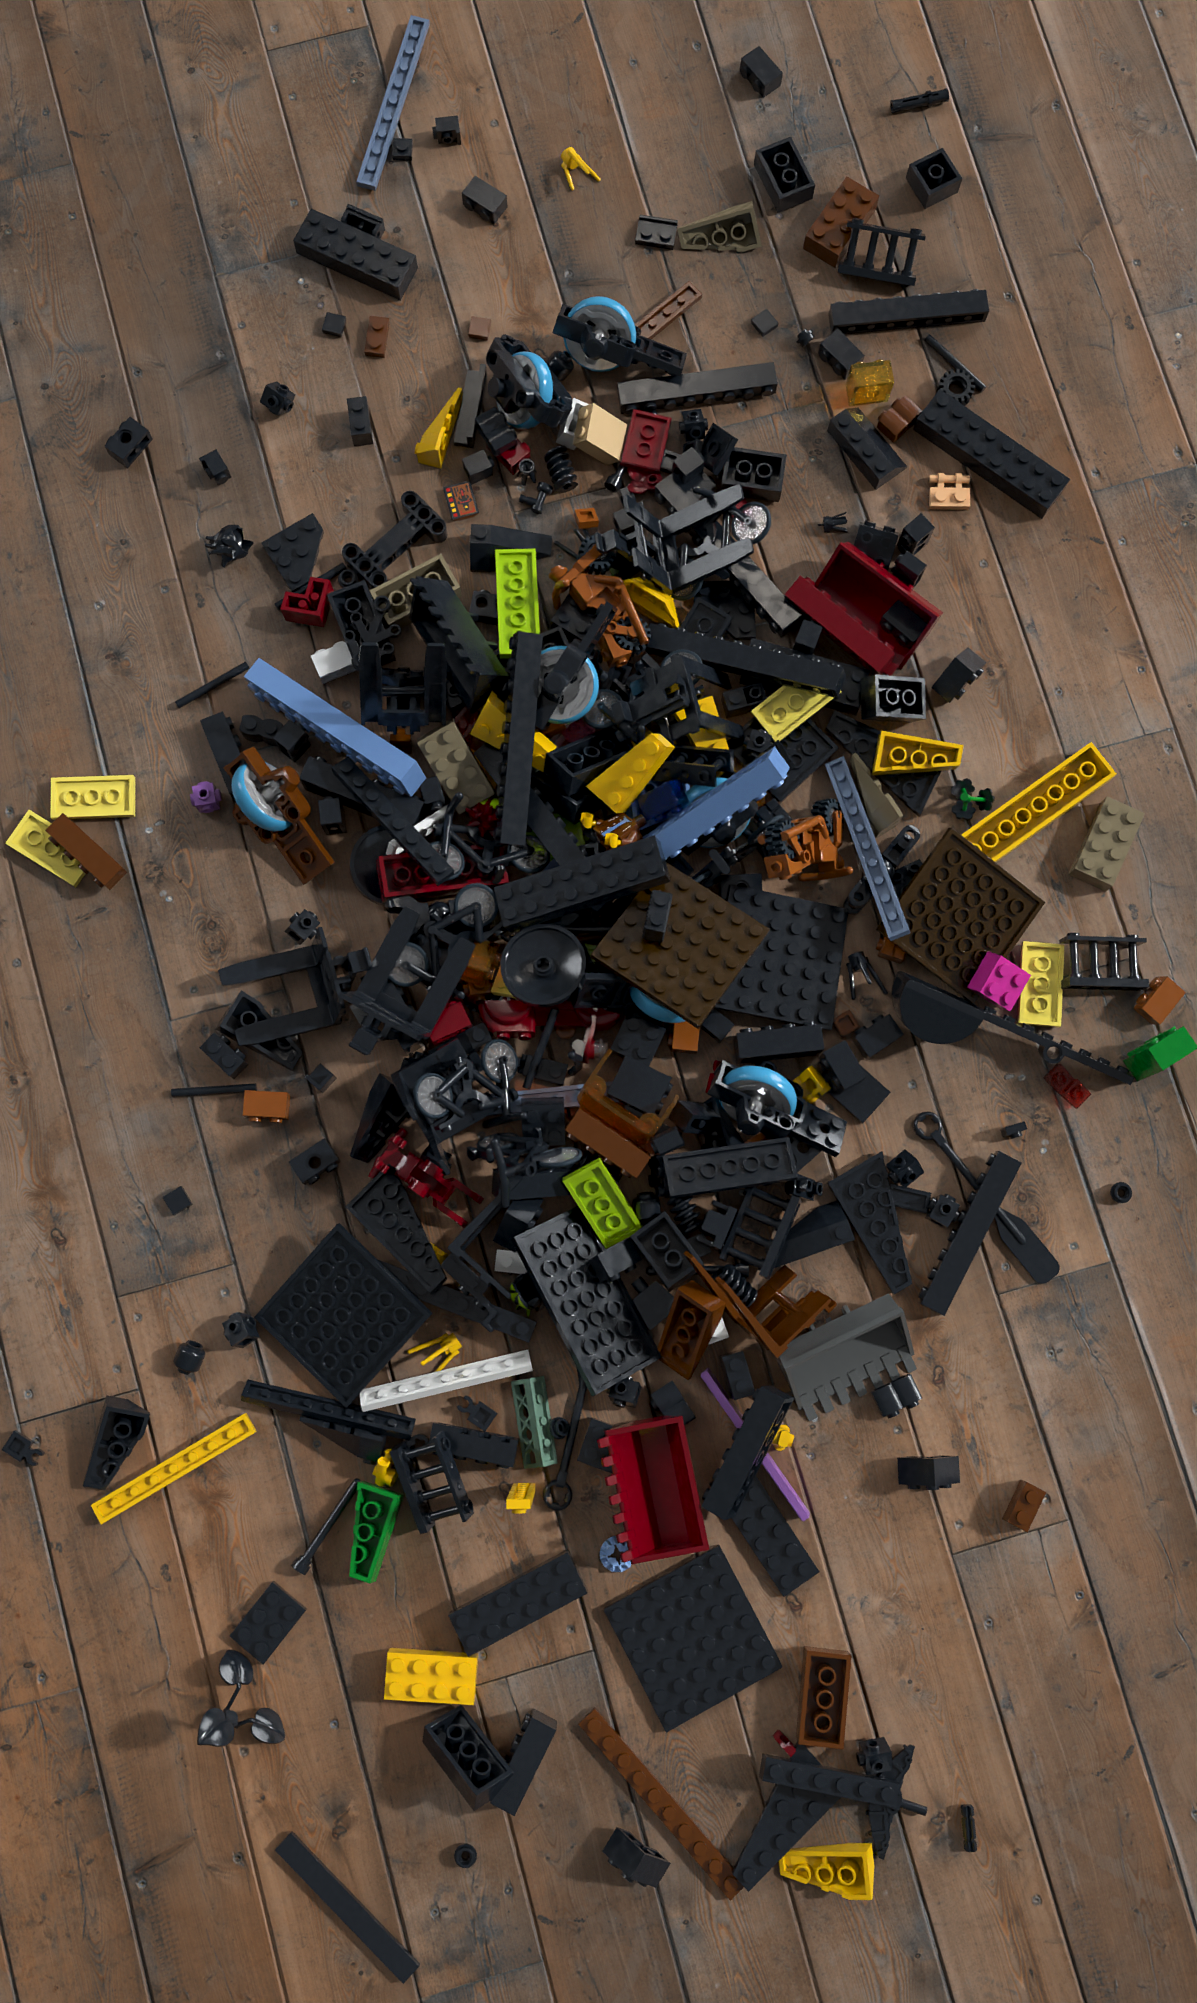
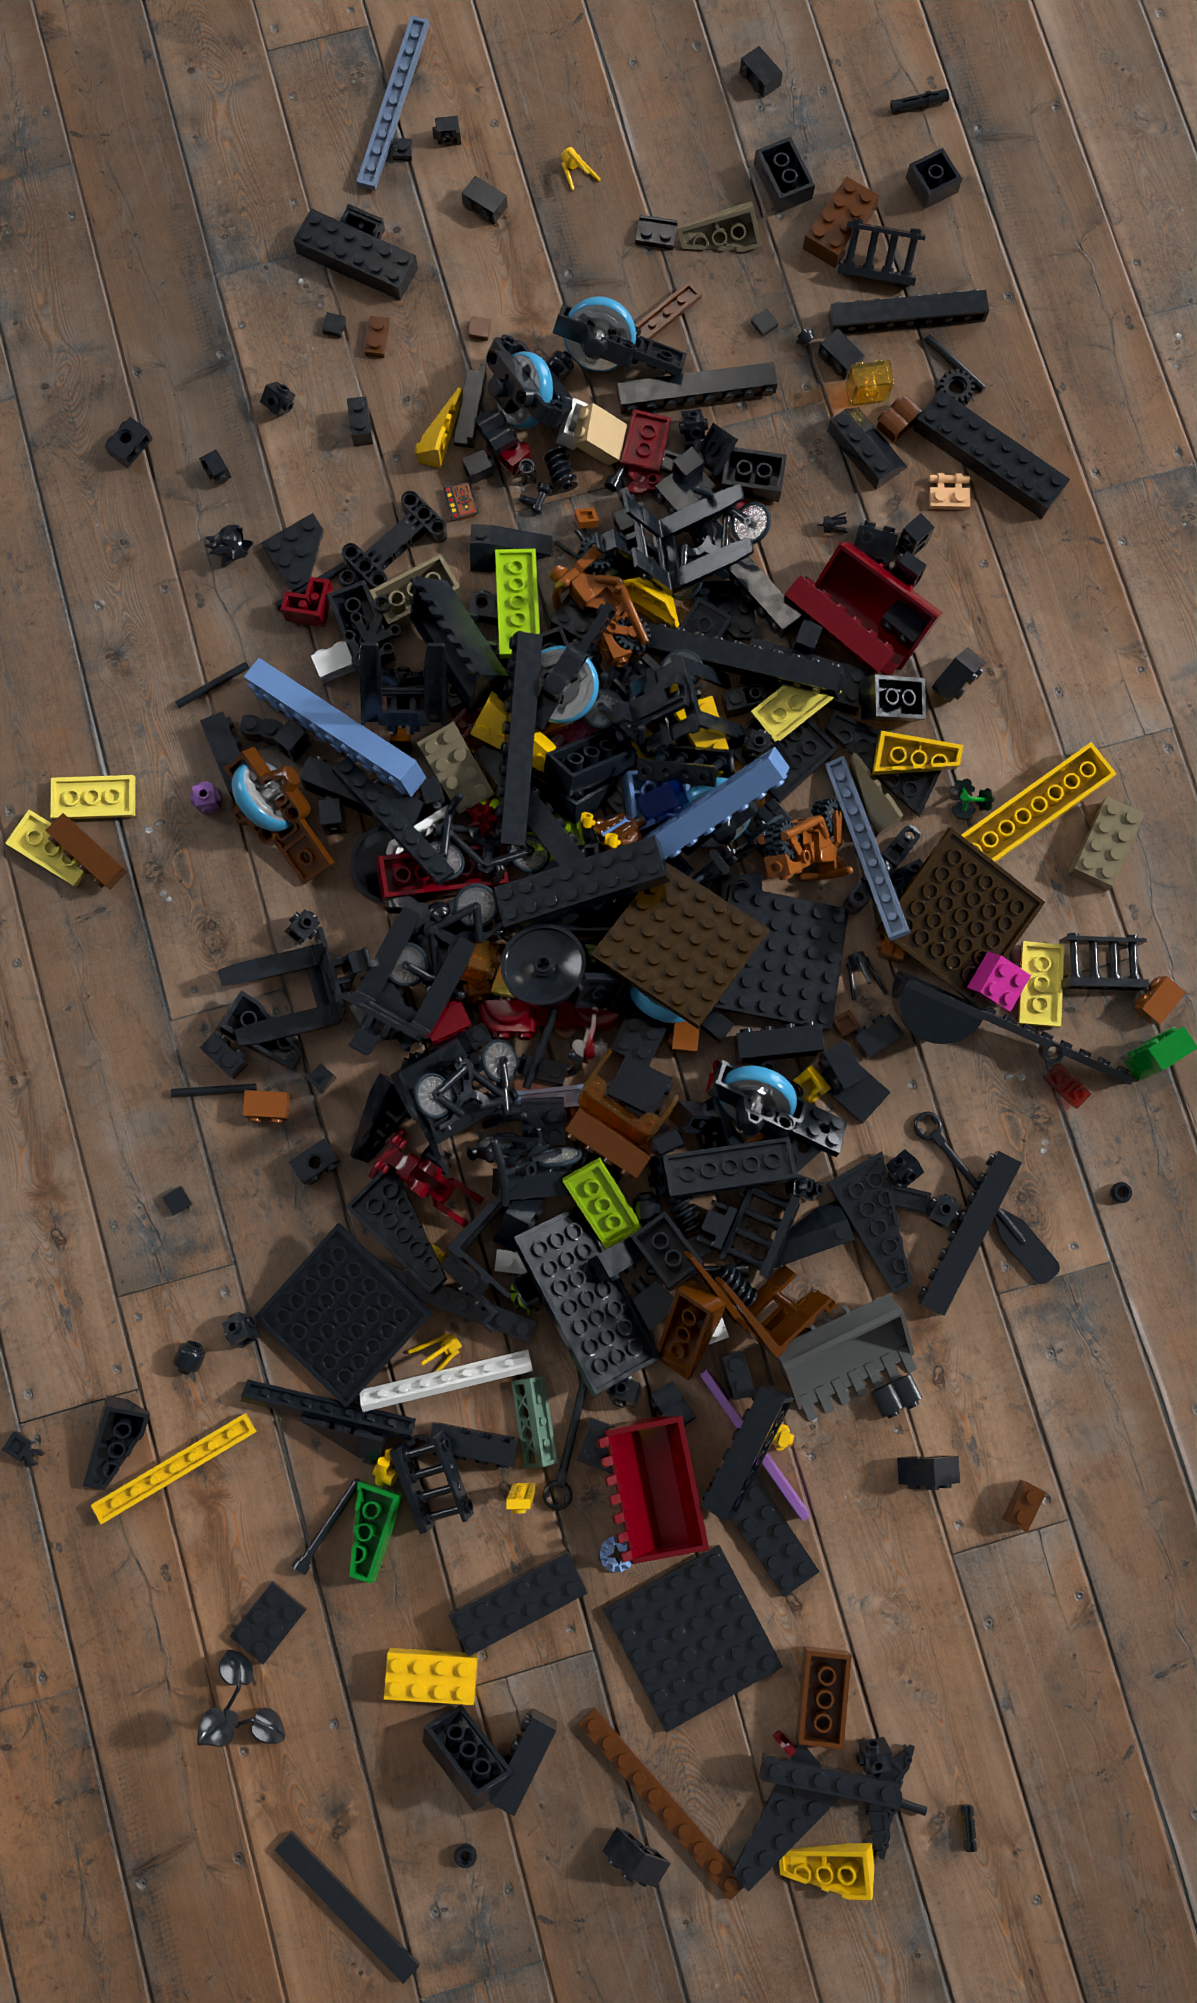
(479, 1415): black plate -> none
(559, 1428): black plate -> none
(631, 773): yellow wedge -> none
(657, 916): black brick -> none
(1014, 1130): black plate -> none

